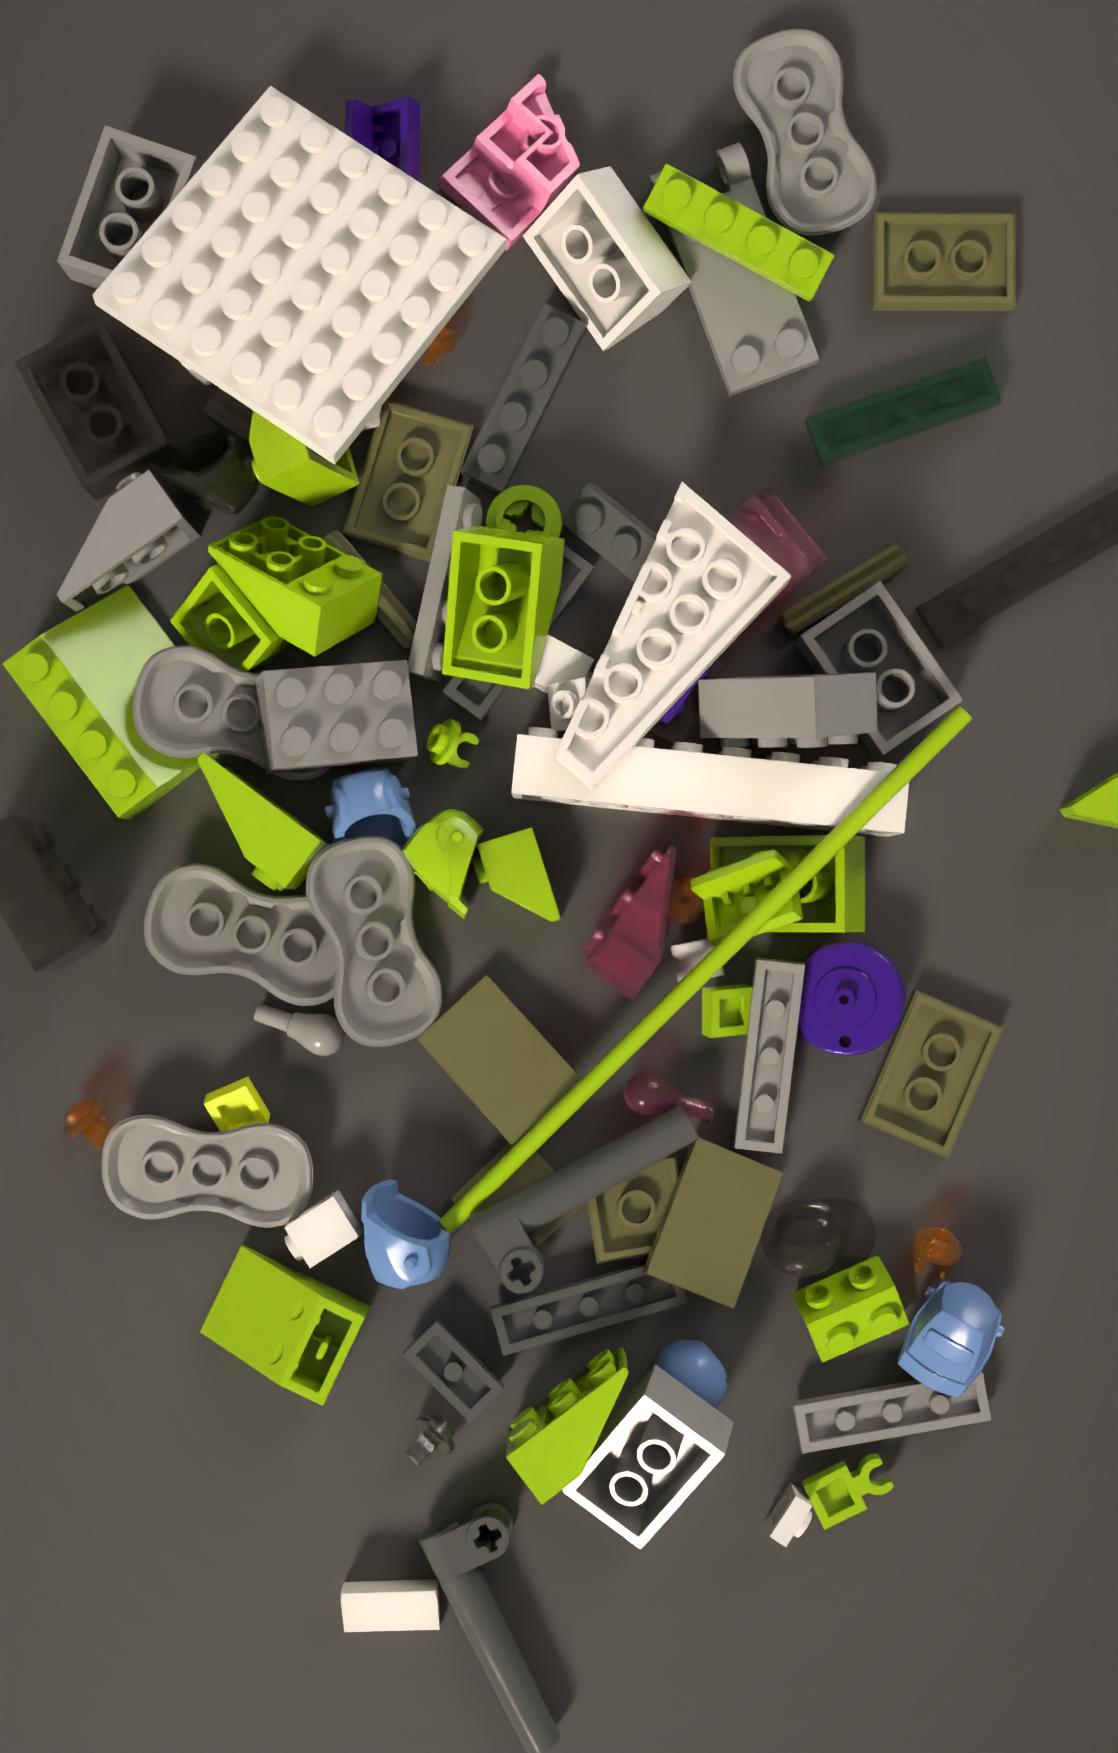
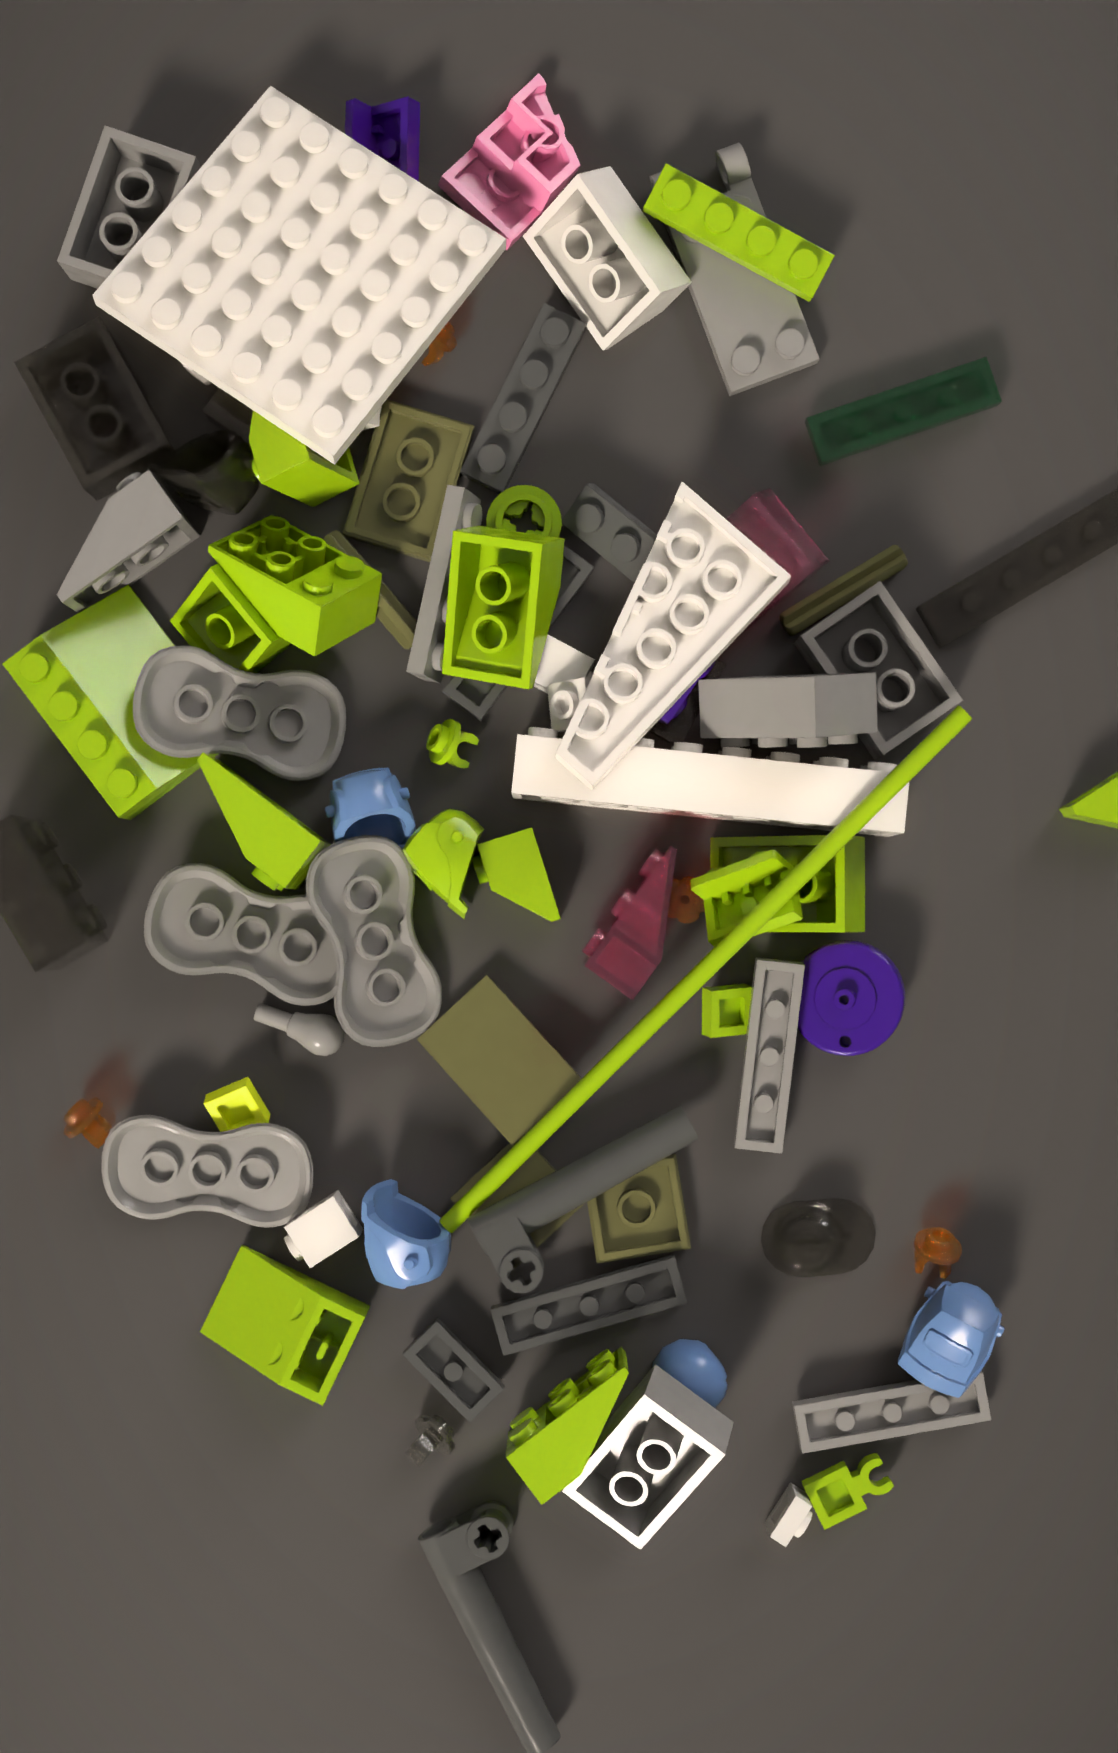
(336, 716): light grey brick -> none
(390, 1605): white slope -> none
(652, 1095): clear pink piece -> none
(690, 954): white wheel -> none
(713, 1222): olive tile -> none
(815, 166): light grey plate -> none
(851, 1308): lime bracket -> none
(931, 1073): olive tile -> none
(943, 261): olive tile -> none

